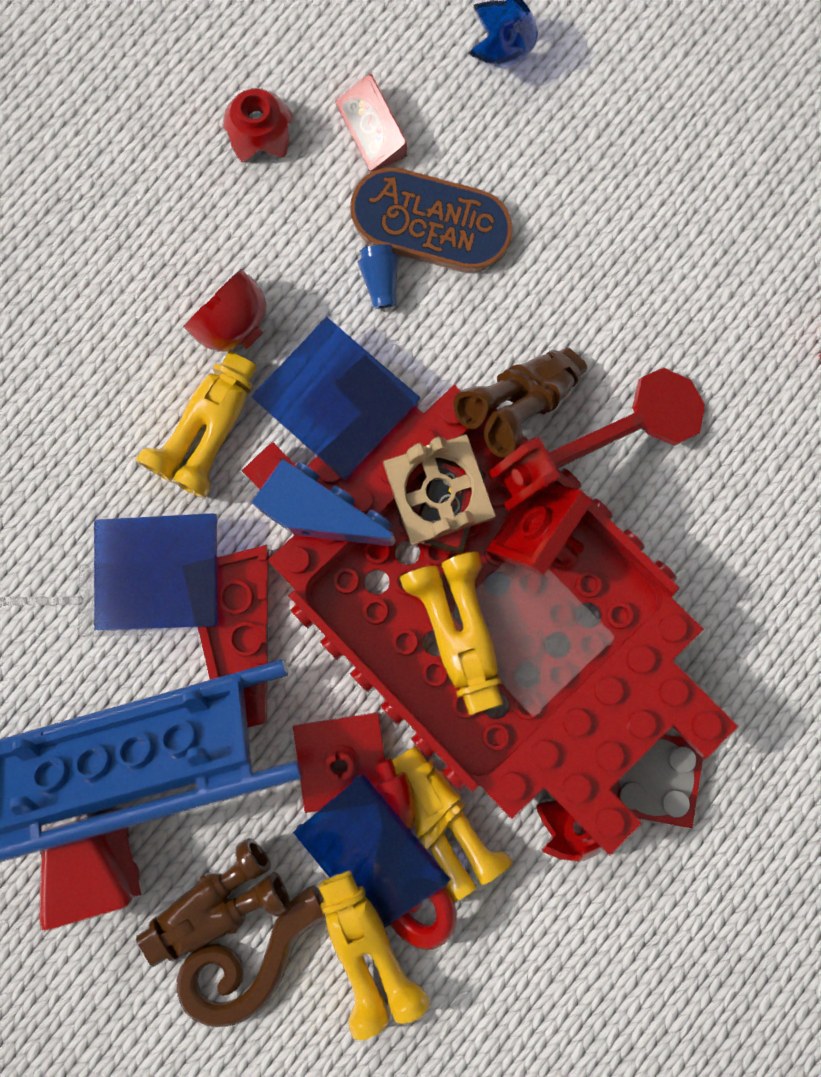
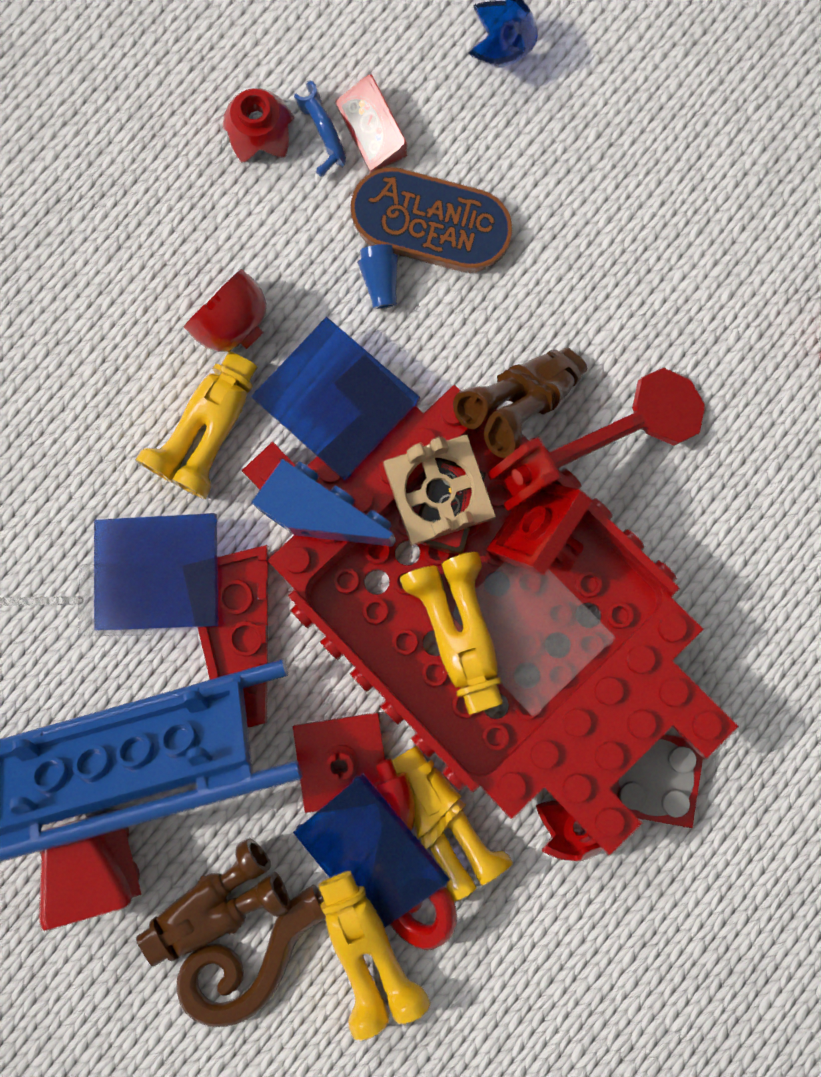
(313, 106): none -> blue piece

